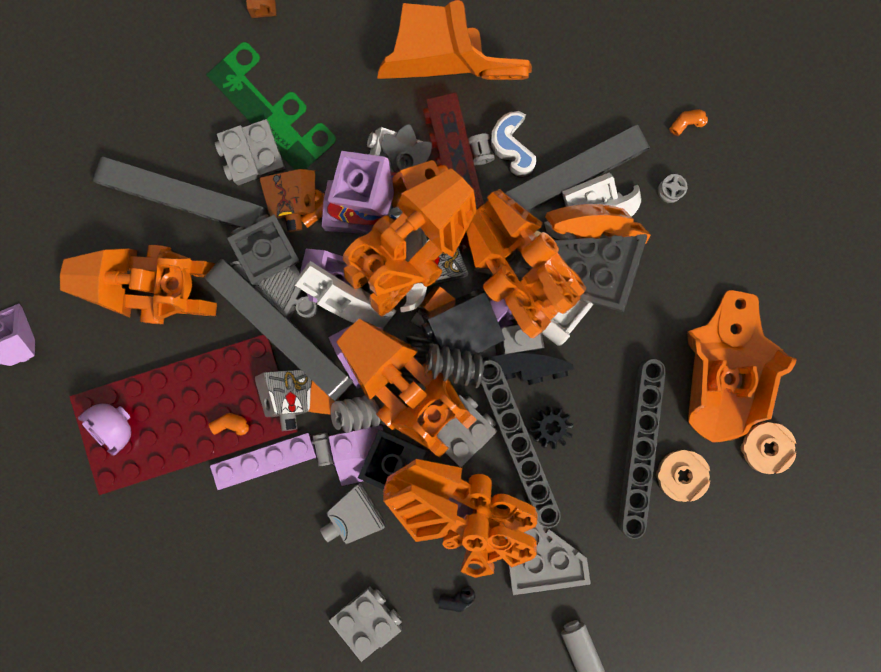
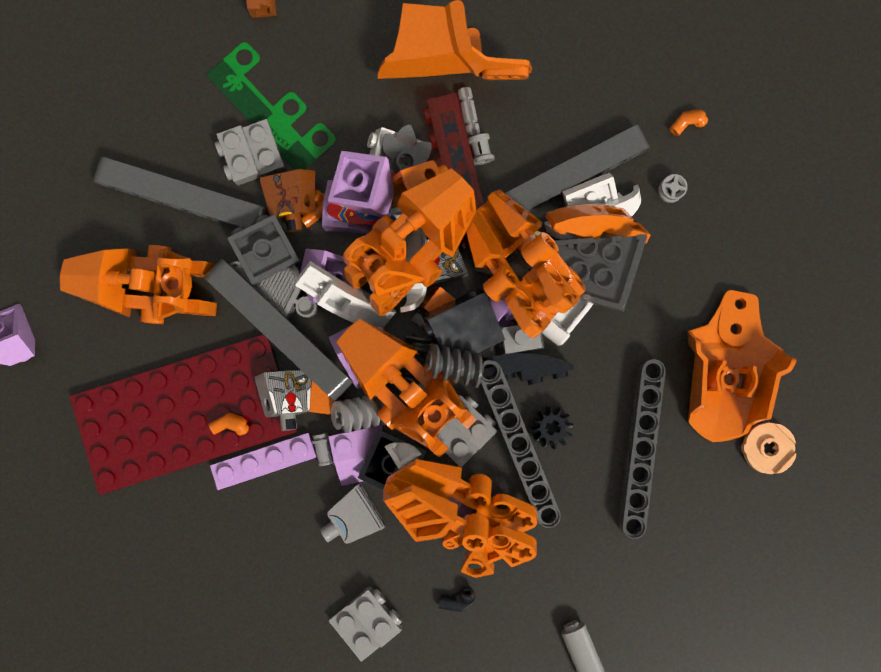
(107, 426): lavender cylinder -> none
(402, 453): none -> white tile
(468, 111): none -> light grey axle
(508, 148): white animal -> none
(554, 566): light grey plate -> none
(698, 475): light nougat plate -> none

